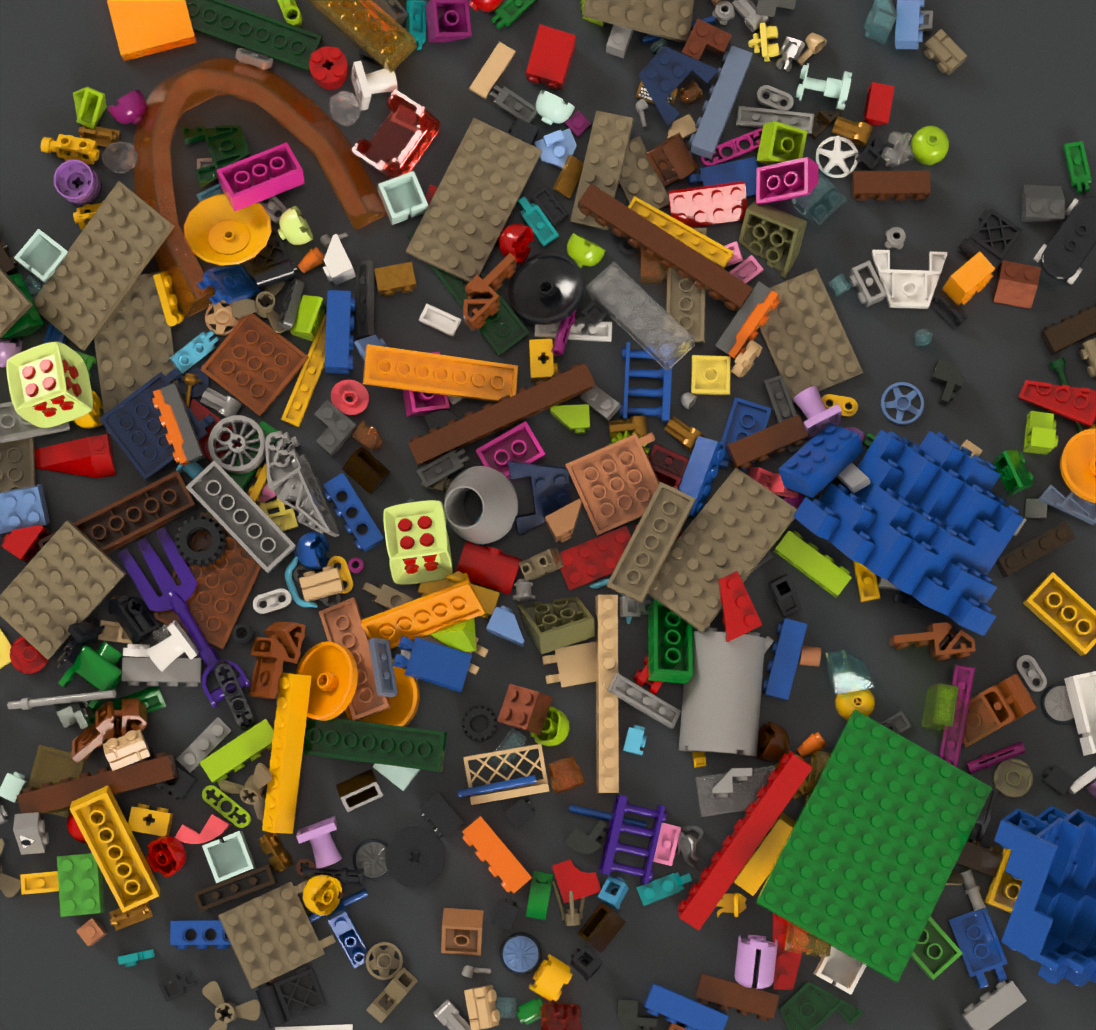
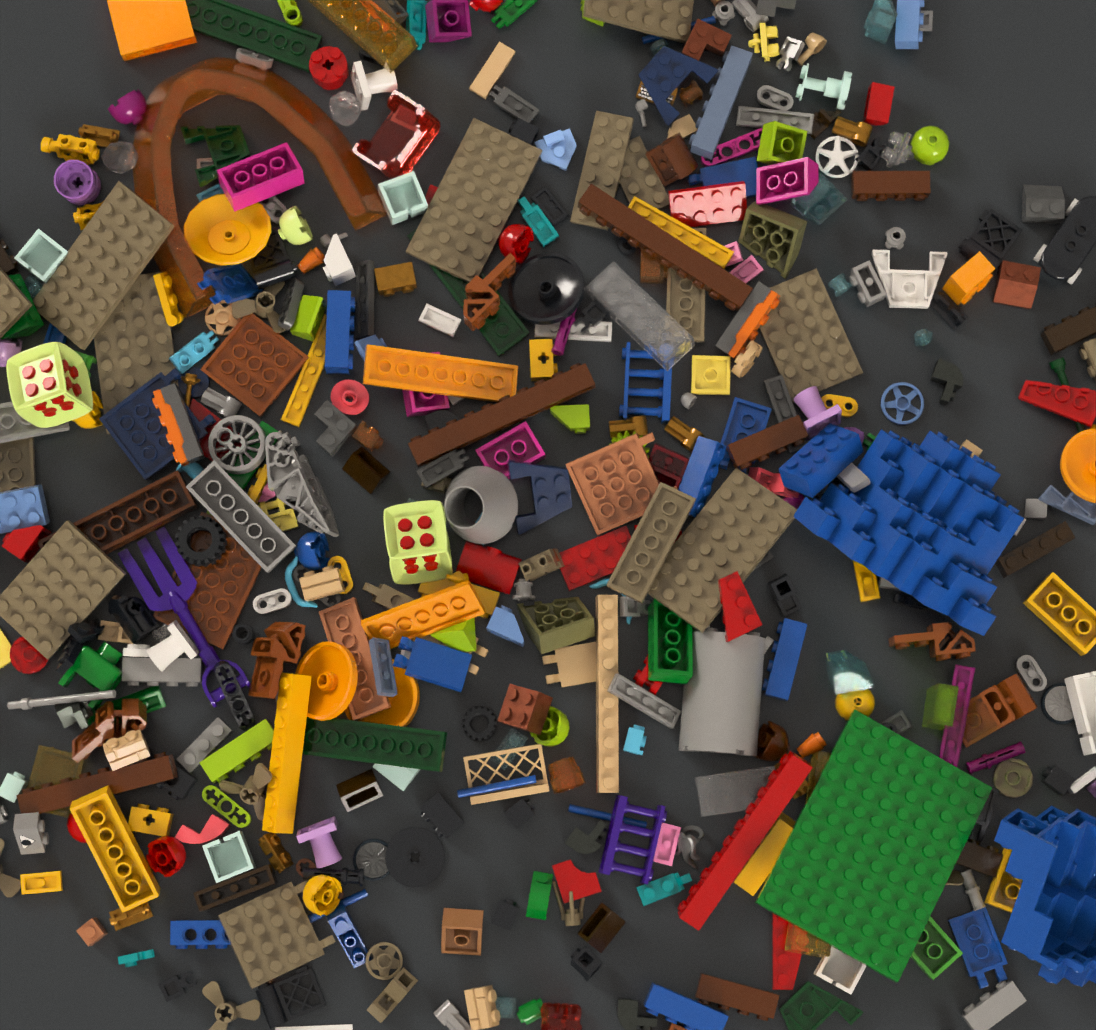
(80, 885): bright green brick -> none
(81, 457): red wedge -> none
(89, 106): lime slope -> none
(341, 485): blue brick -> none
(352, 562): magenta pin -> none
(469, 970): light grey hand -> none
(497, 854): orange brick -> none
(520, 954): medium blue wheel -> none
(550, 978): yellow brick -> none
(551, 57): red slope -> none
(553, 108): light aqua cylinder -> none
(563, 521): medium nougat slope -> none
(569, 176): pearl gold tile -> none
(578, 124): magenta plate -> none
(583, 251): lime cylinder -> none
(601, 402): light grey plate -> none
(606, 894): dark azure brick -> none
(619, 41): light grey brick -> none
(699, 759): yellow piece -> none
(725, 785): light grey slope -> none
(732, 903): yellow piece -> none
(746, 961): lavender cylinder -> none
(810, 656): nougat brick -> none
(812, 563): lime brick -> none
(944, 52): dark tan brick -> none
(1013, 472): green slope -> none
(1040, 433): lime brick -> none
(1077, 166): green hinge -> none

